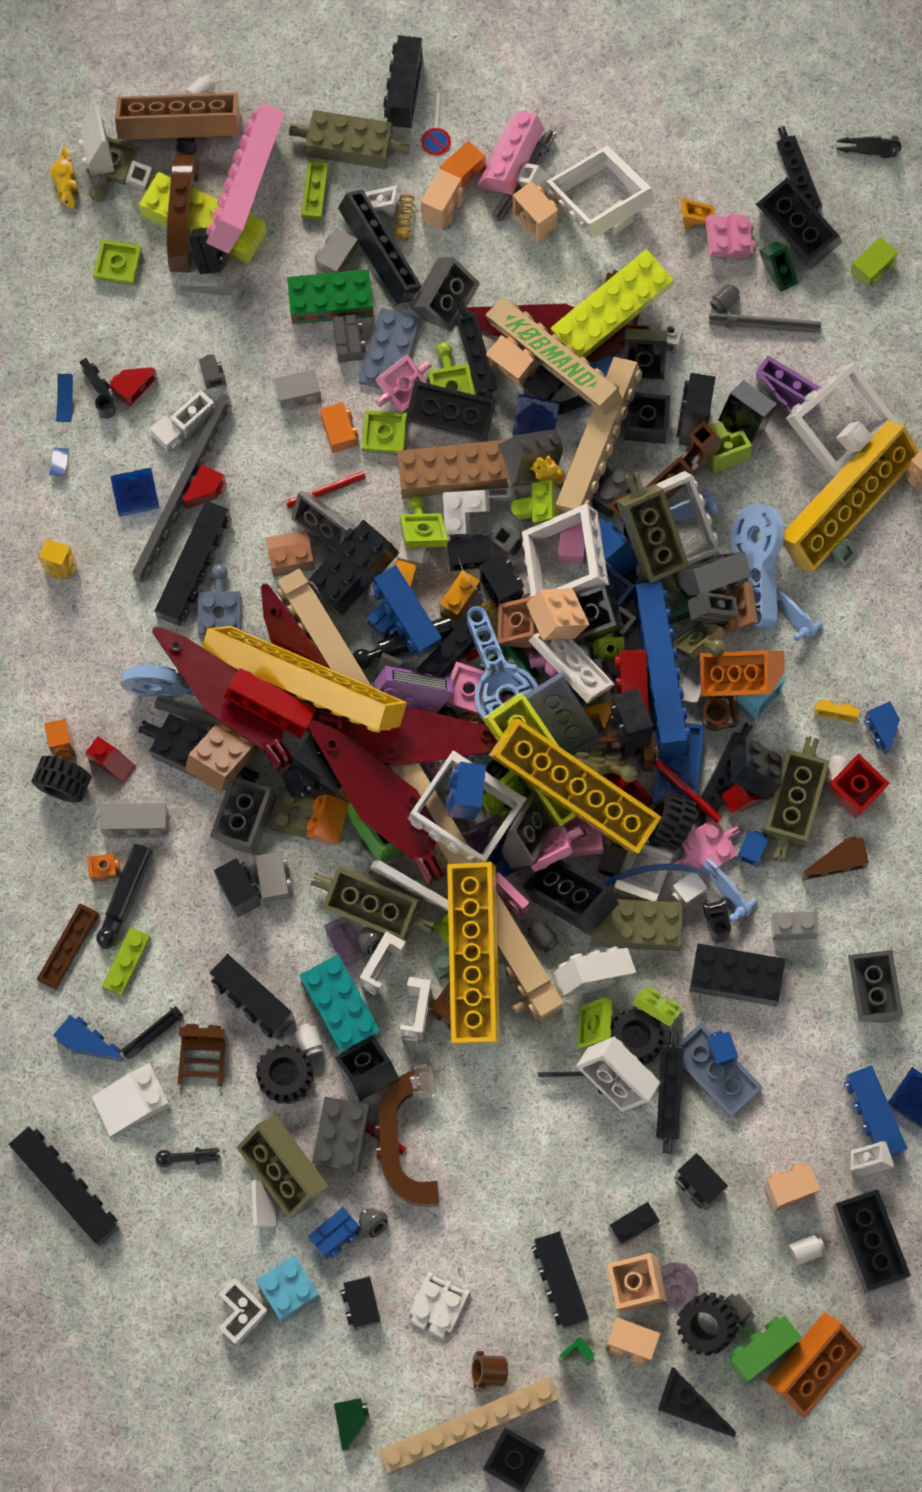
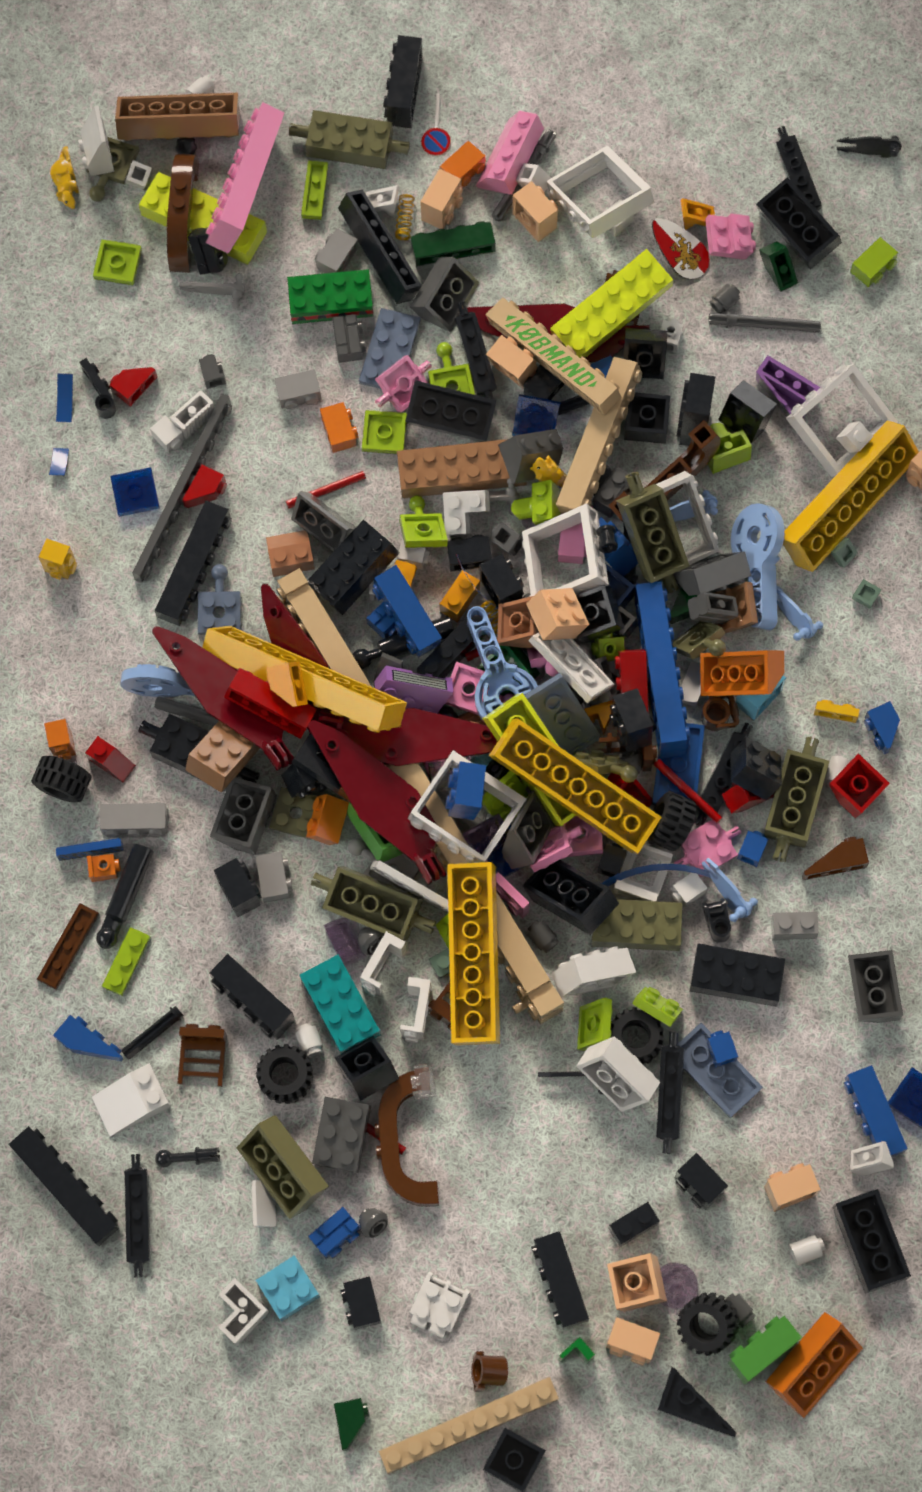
(89, 849): none -> blue tile
(137, 1215): none -> black plate
(288, 683): none -> light orange slope
(455, 242): none -> dark green brick
(607, 539): none -> black bush
(681, 249): none -> shield
(866, 594): none -> sand green plate

